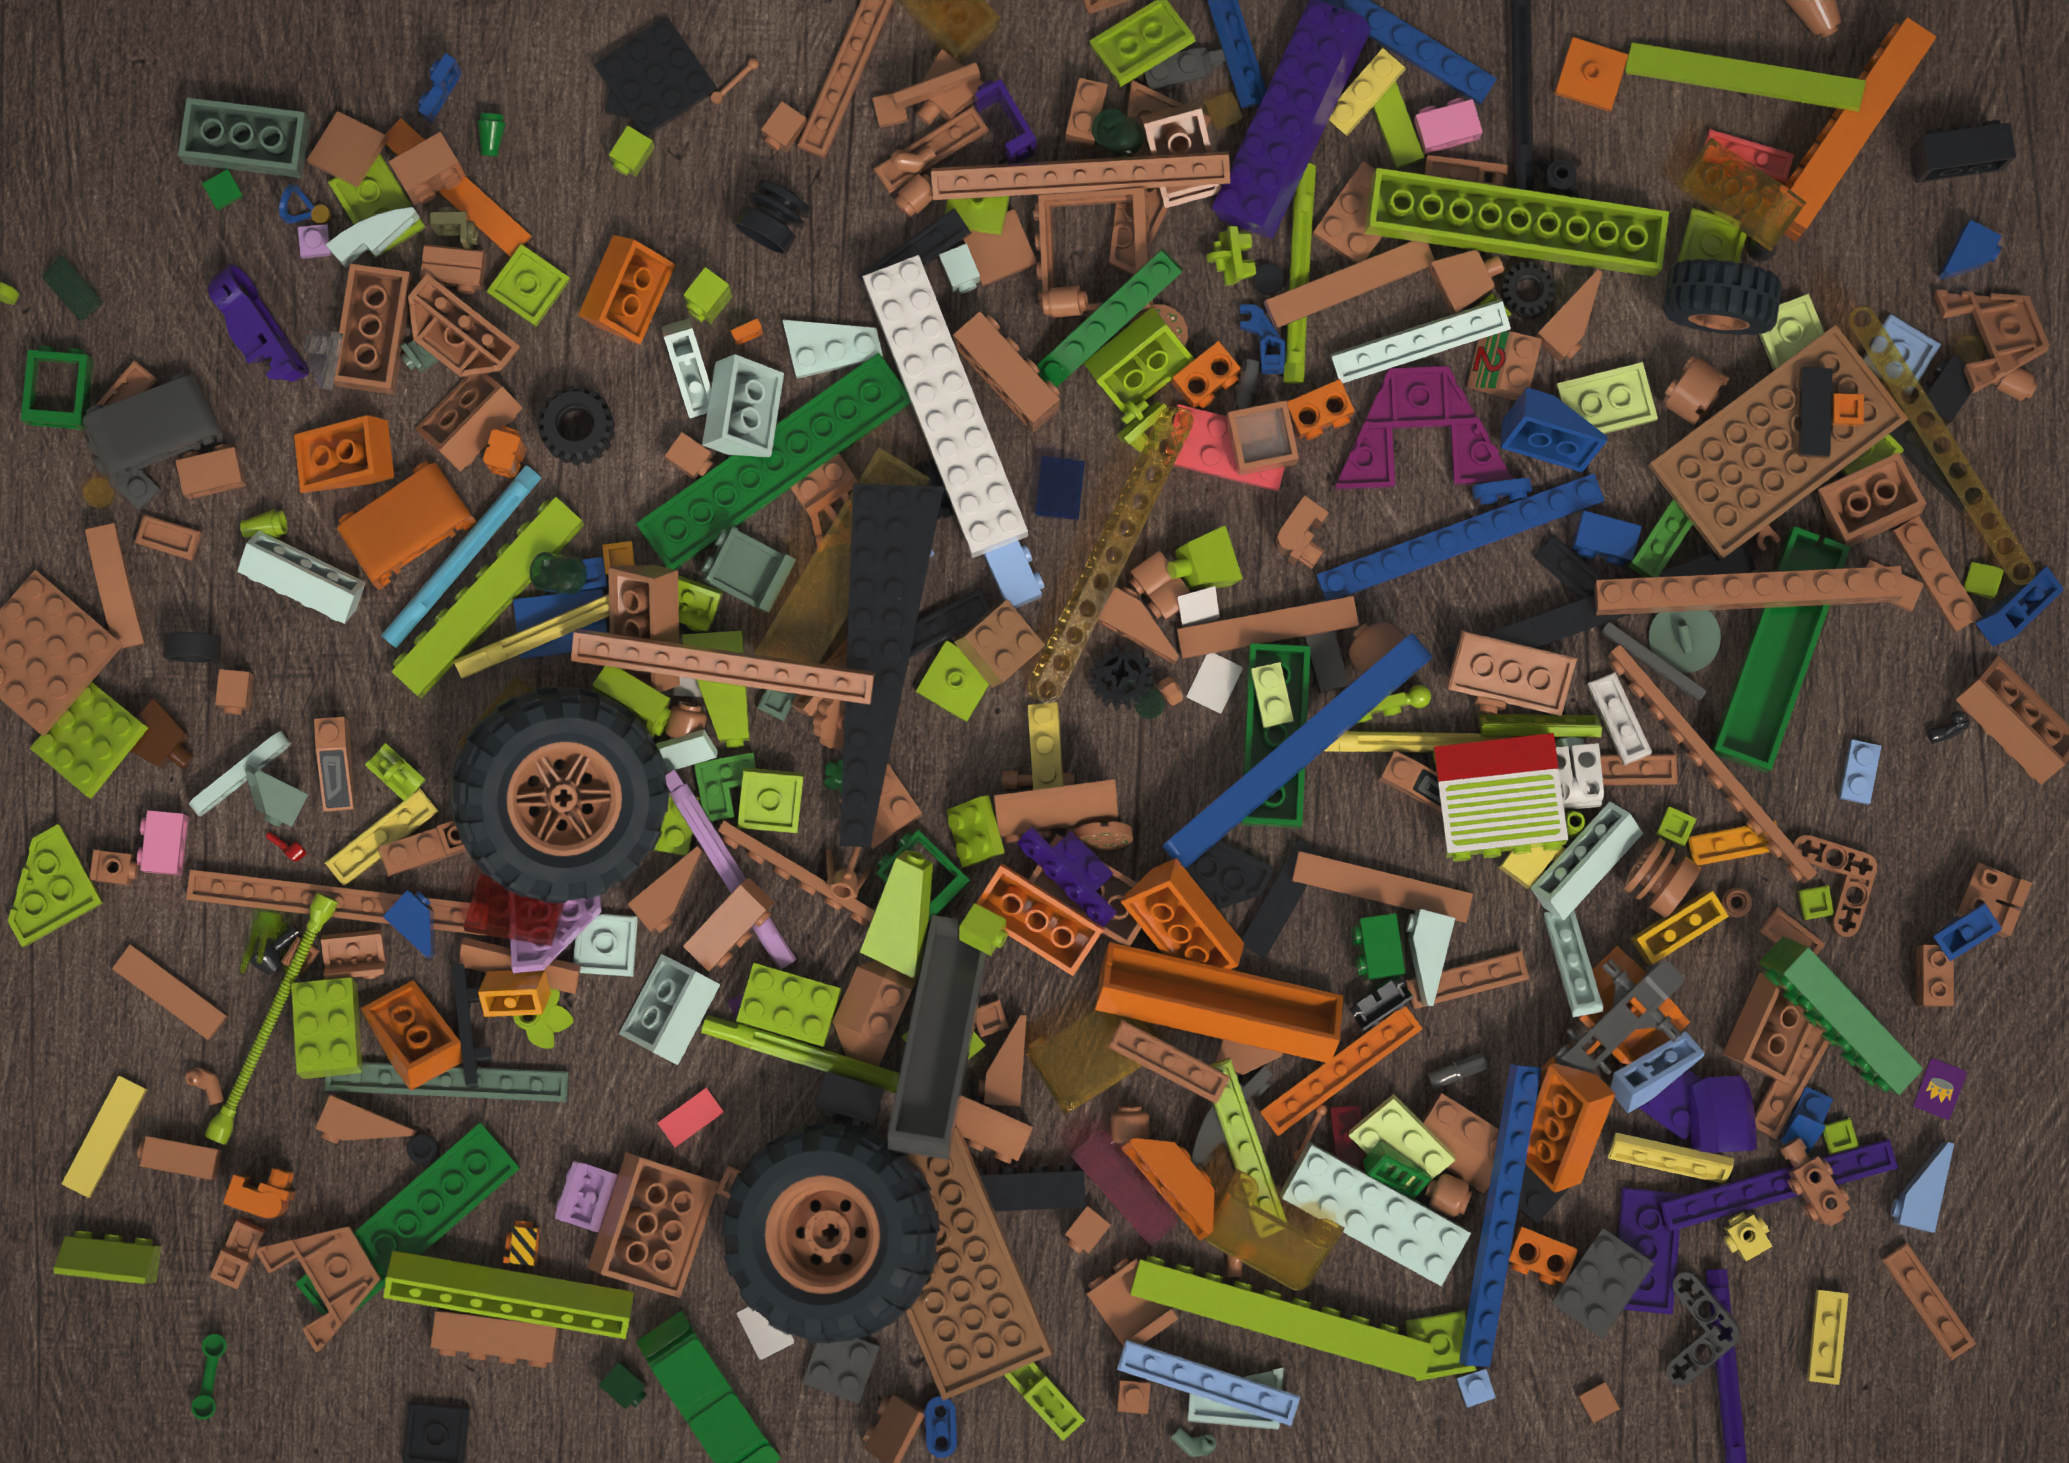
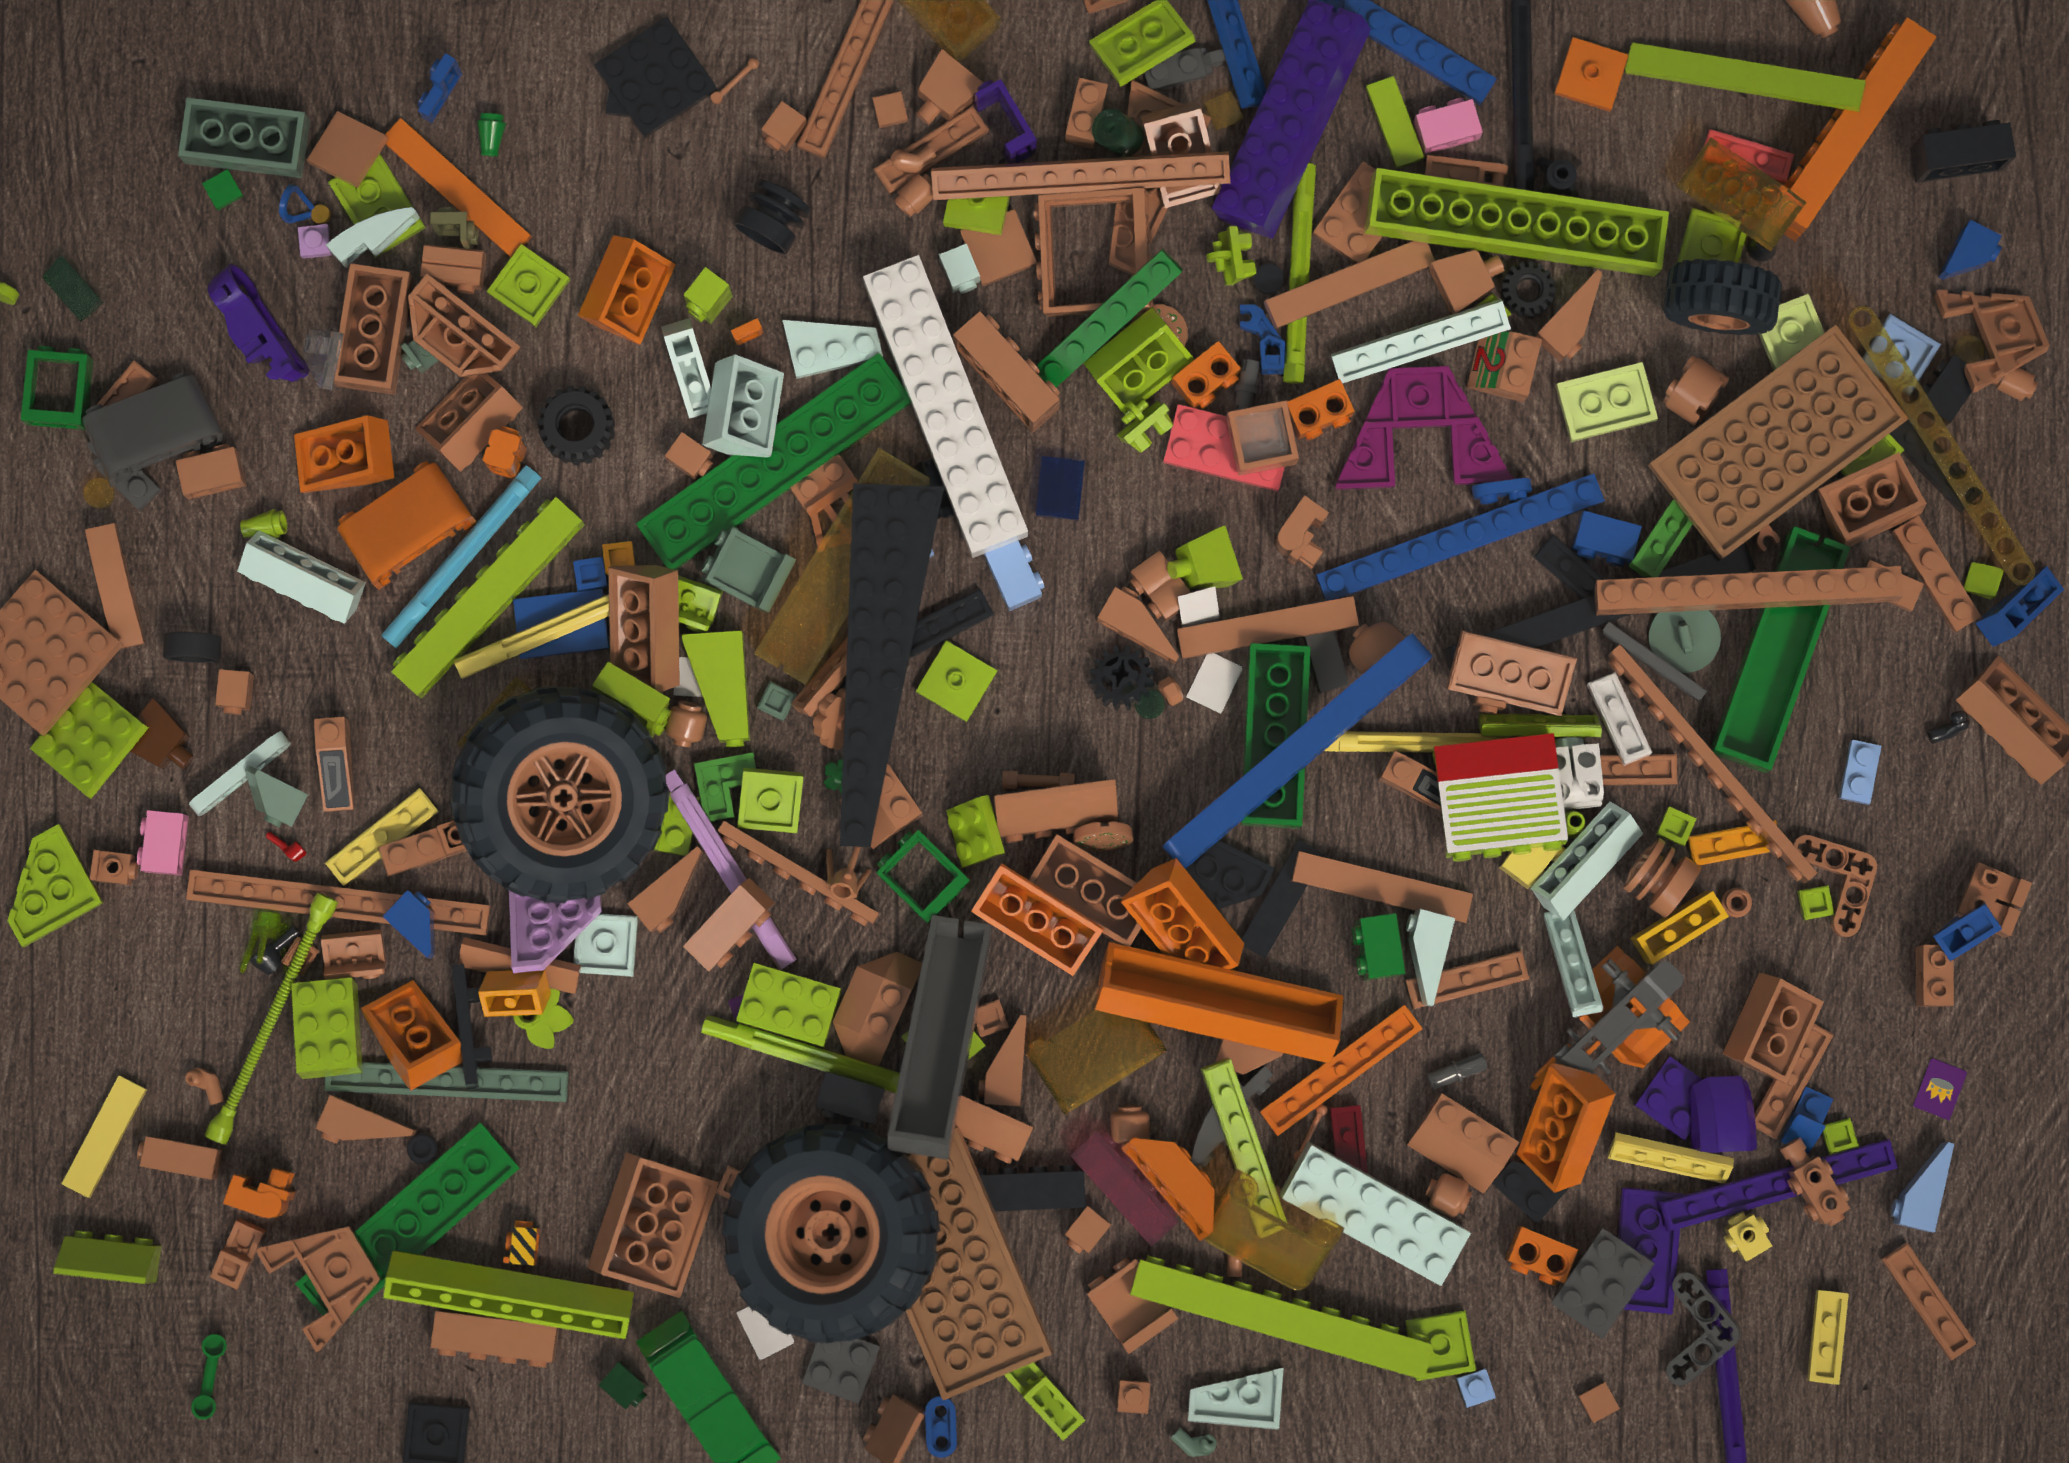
(168, 537): nougat tile -> none
(169, 992): nougat tile -> none
(395, 772): lime hips -> none
(427, 169): nougat brick -> none
(511, 916): clear red tile -> none
(558, 573): clear green wheel -> none
(585, 1196): lavender bracket -> none
(631, 152): lime brick -> none
(669, 1009): light aqua slope -> none
(687, 750): light aqua tile -> none
(690, 1117): coral tile -> none
(722, 666): nougat plate -> none
(902, 916): lime slope -> none
(927, 243): black tile -> none
(936, 86): nougat tile -> none
(983, 930): lime brick -> none
(999, 643): medium nougat brick -> none
(1045, 745): light yellow plate -> none
(1064, 301): nougat brick -> none
(1074, 870): dark purple bracket -> none
(1123, 546): clear yellow beam -> none
(1169, 1062): nougat tile -> none
(1208, 1382): light blue tile -> none
(1272, 695): yellowish green plate -> none
(1366, 91): light yellow plate -> none
(1382, 1158): green slope -> none
(1392, 998): black hinge -> none
(1405, 1133): yellowish green plate -> none
(1417, 696): lime plate -> none
(1500, 1215): blue plate -> none
(1550, 431): blue slope -> none
(1654, 1072): light blue slope -> none
(1782, 925): nougat tile -> none
(1815, 412): black tile -> none
(1840, 1016): green brick -> none
(1847, 409): orange plate -> none

